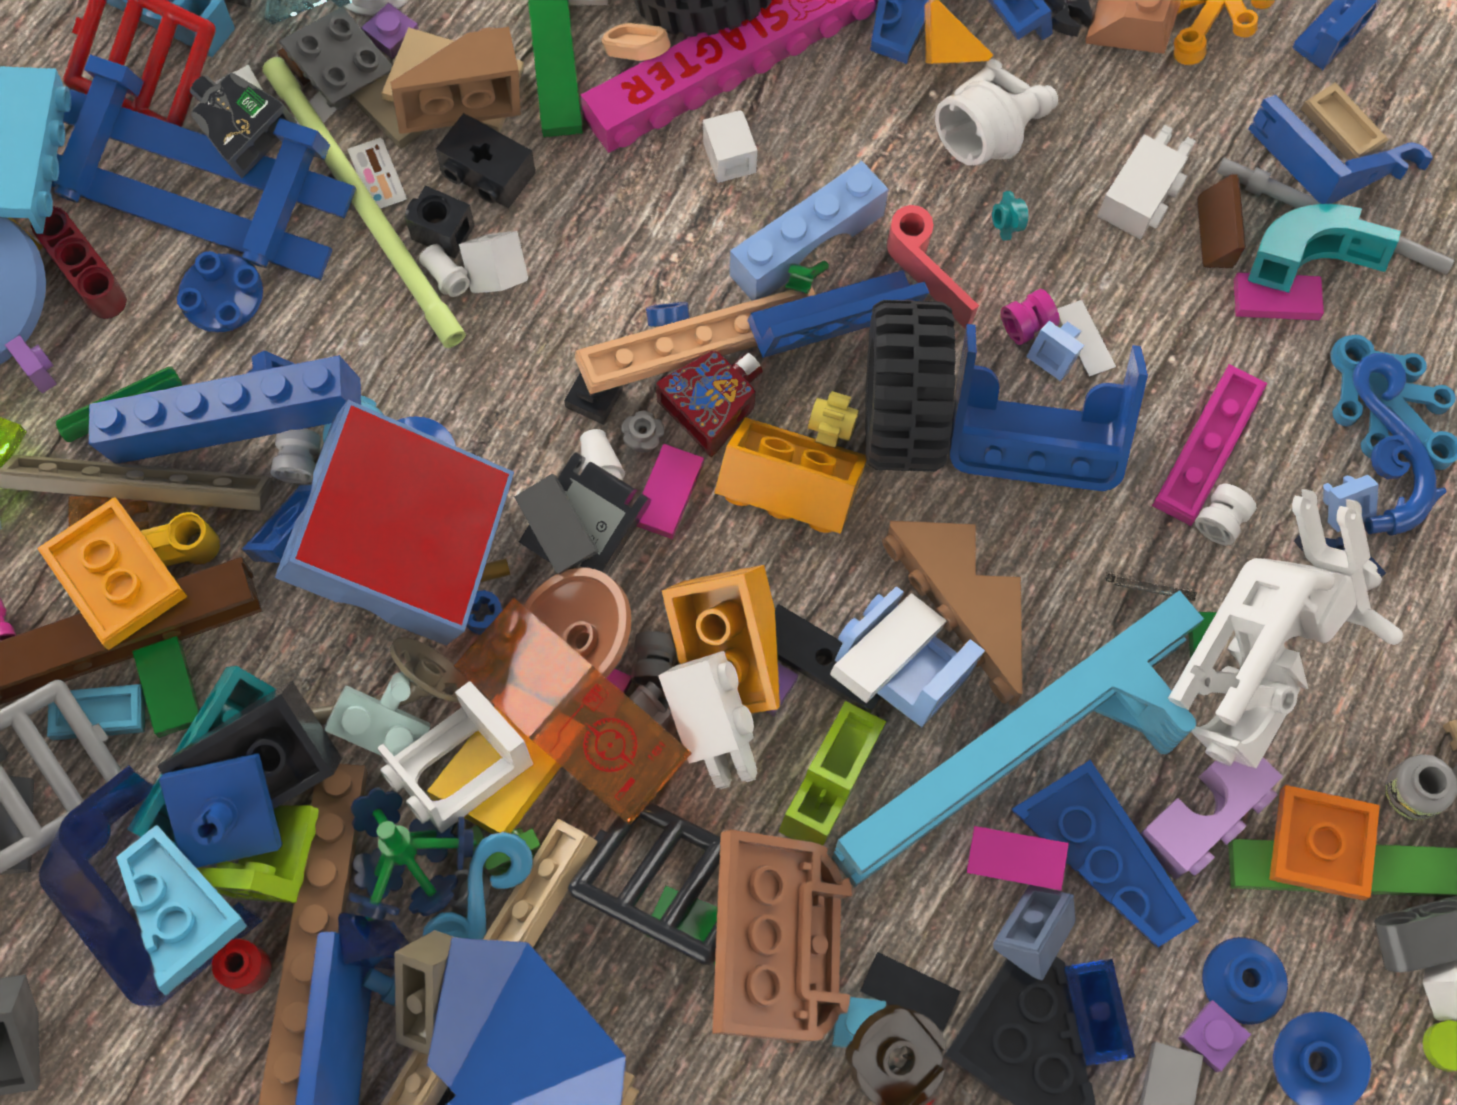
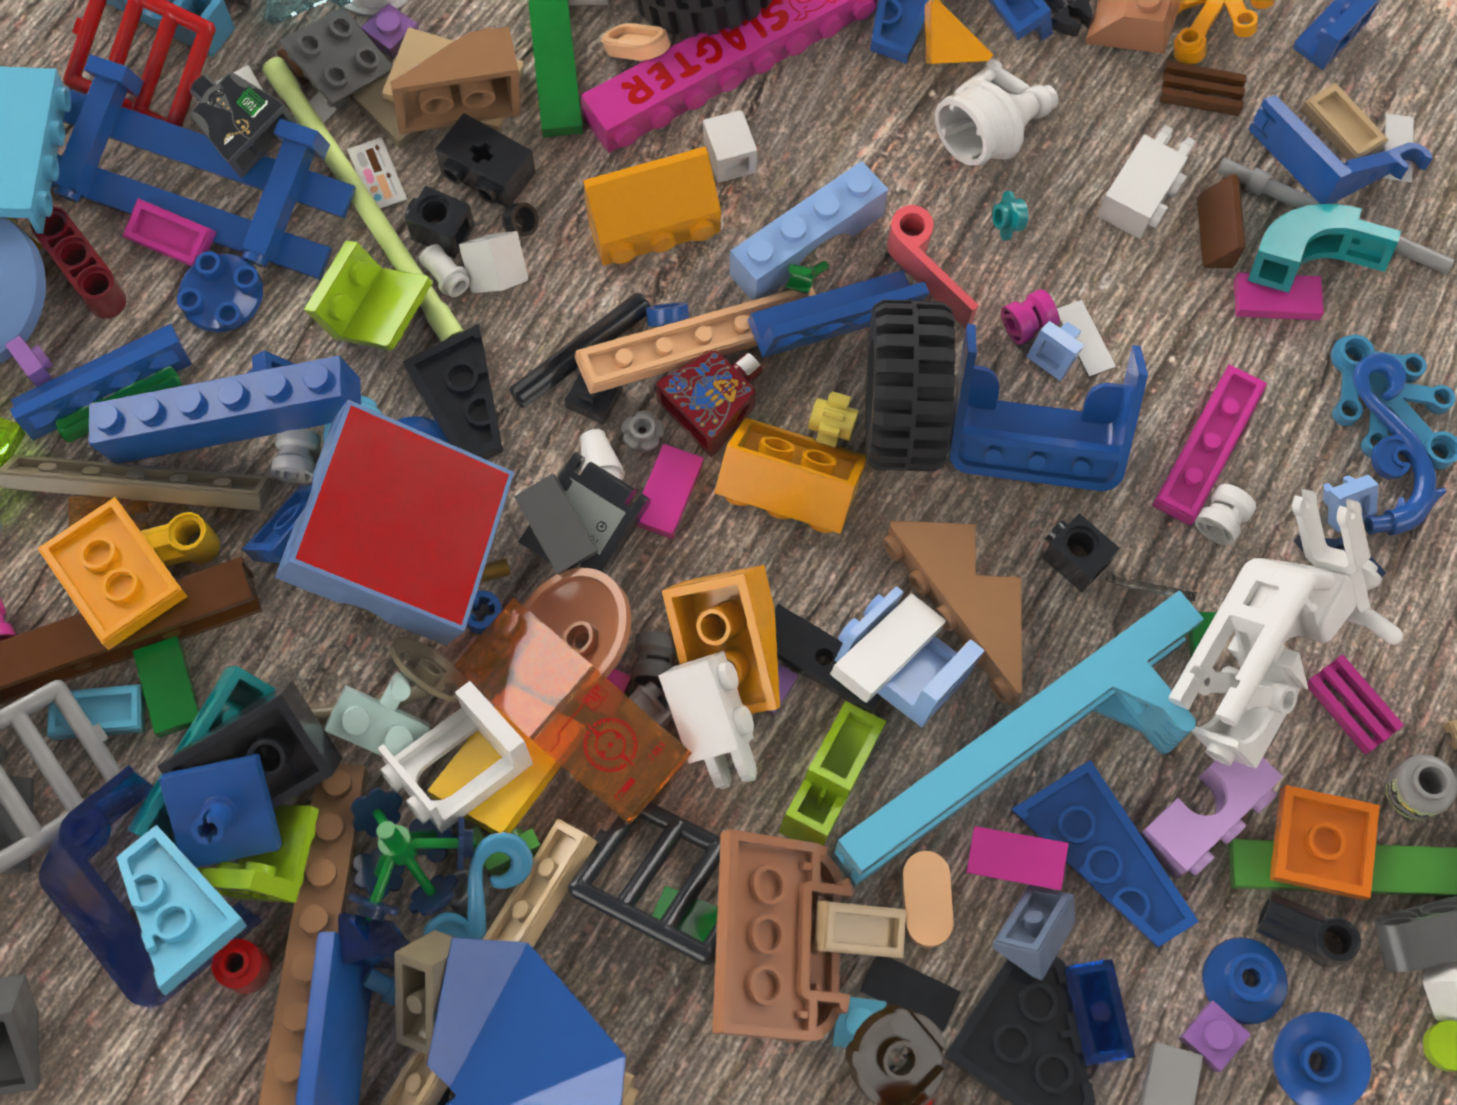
(44, 405): none -> blue fence
(167, 233): none -> dark pink tile
(364, 301): none -> lime bracket
(459, 392): none -> black wing
(522, 214): none -> black hinge
(563, 361): none -> black axle
(653, 206): none -> light orange slope
(859, 929): none -> tan tile
(927, 899): none -> light nougat tile
(1076, 569): none -> black brick
(1202, 83): none -> reddish brown tile
(1304, 930): none -> black piece
(1367, 696): none -> dark pink tile
(1399, 131): none -> white sticker

